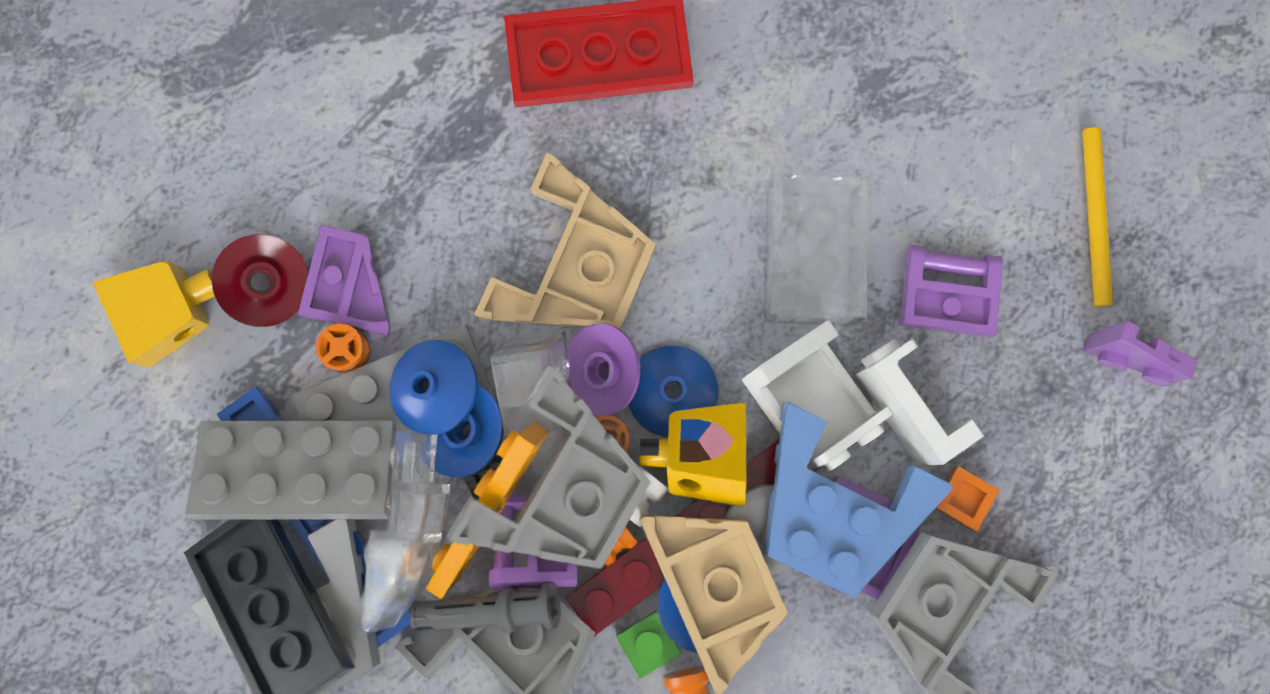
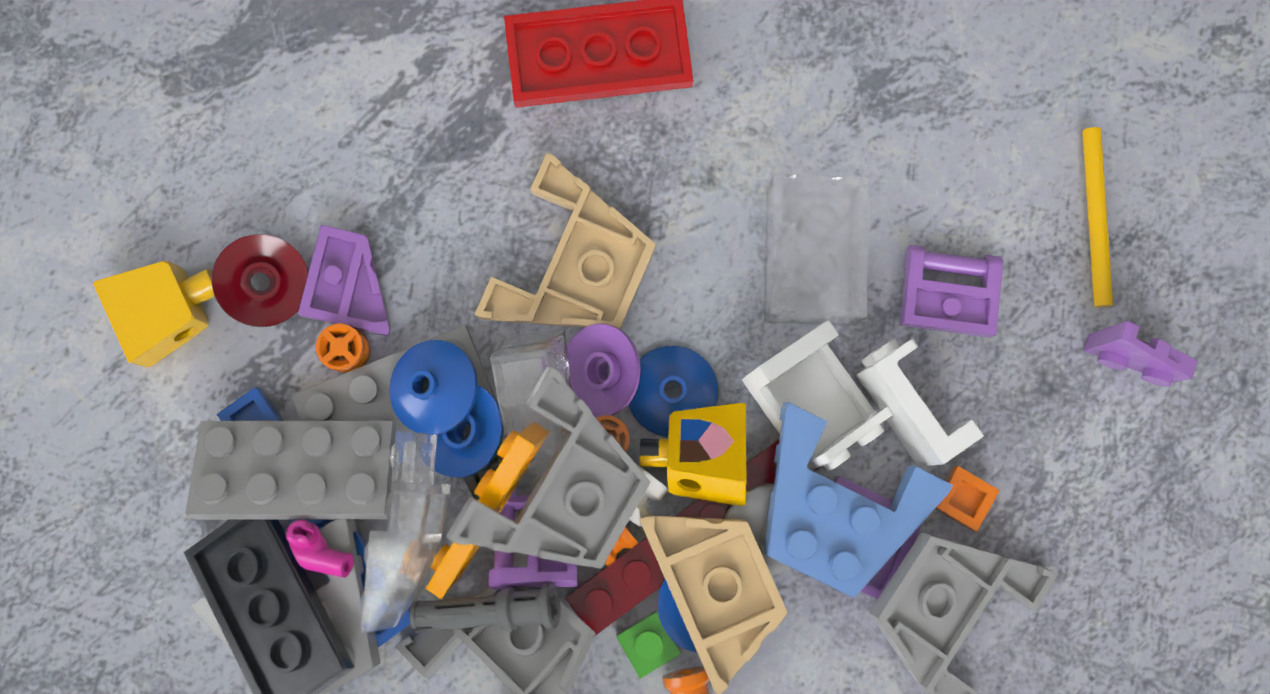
(313, 551): none -> dark pink arm

